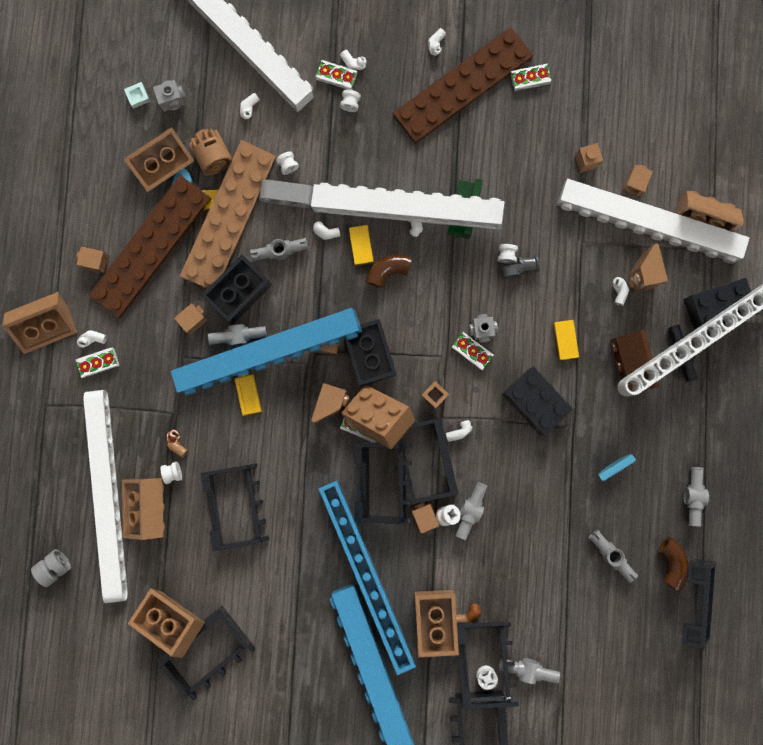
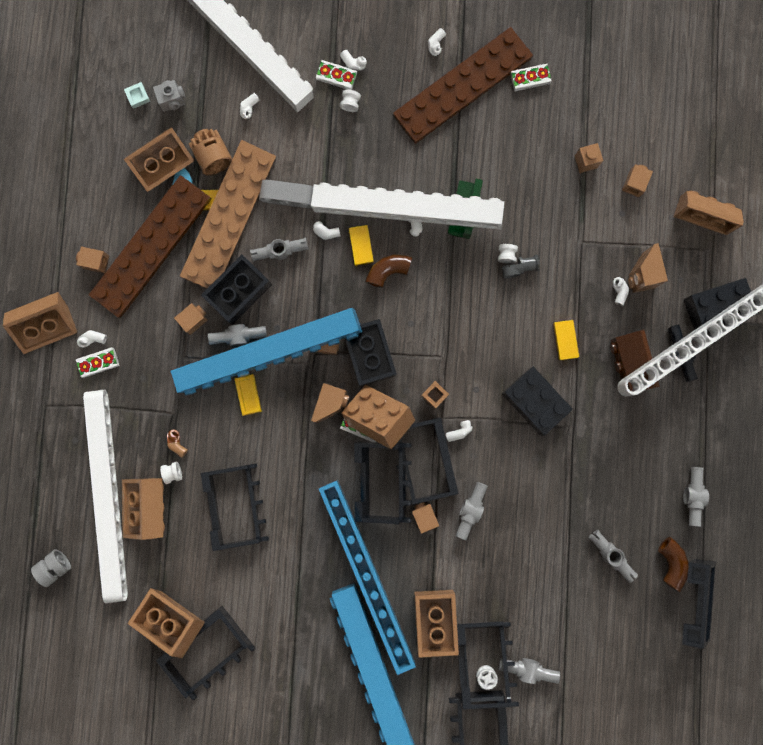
(287, 163): white wheel -> none
(443, 517): white wheel -> none
(471, 616): dark orange arm -> none
(472, 351): tile -> none
(480, 334): light grey brick -> none
(616, 466): medium azure tile -> none
(652, 221): white brick -> none

